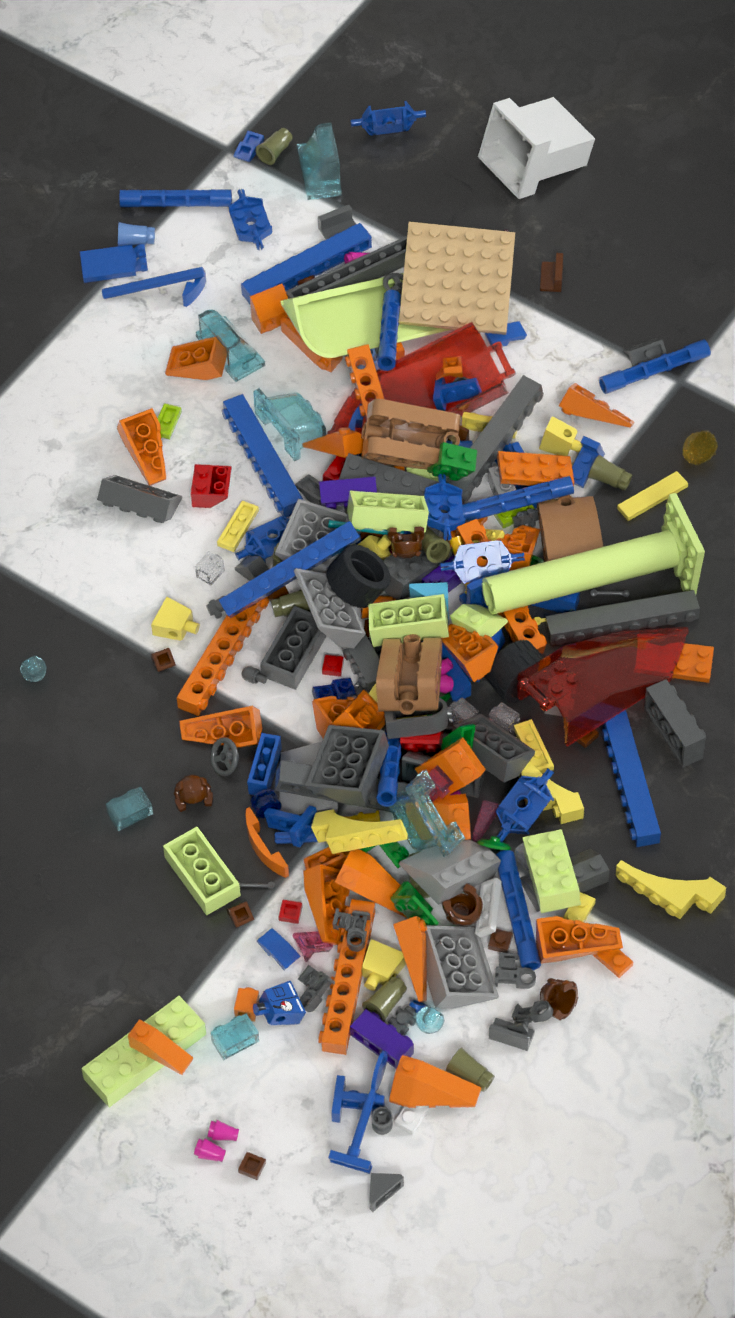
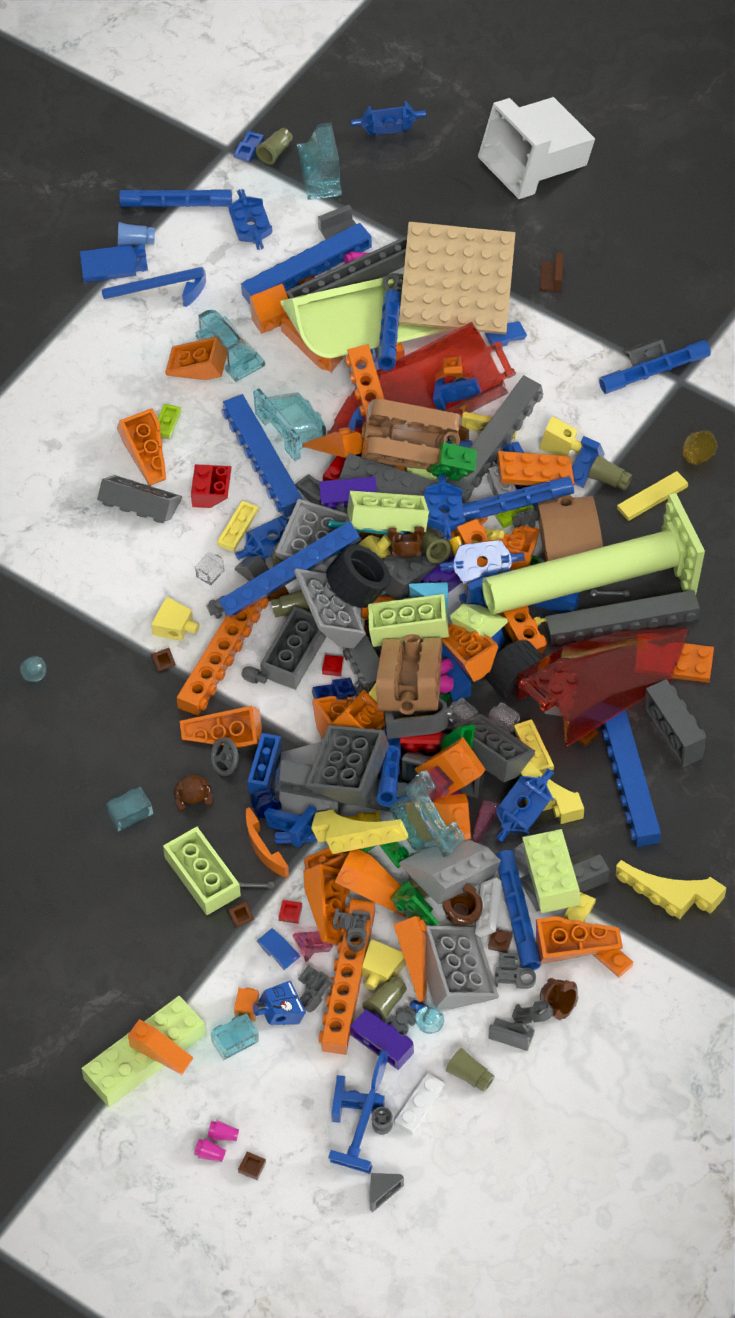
(426, 1085): orange wedge -> none
(494, 842): green piece -> none
(582, 403): orange wedge -> none

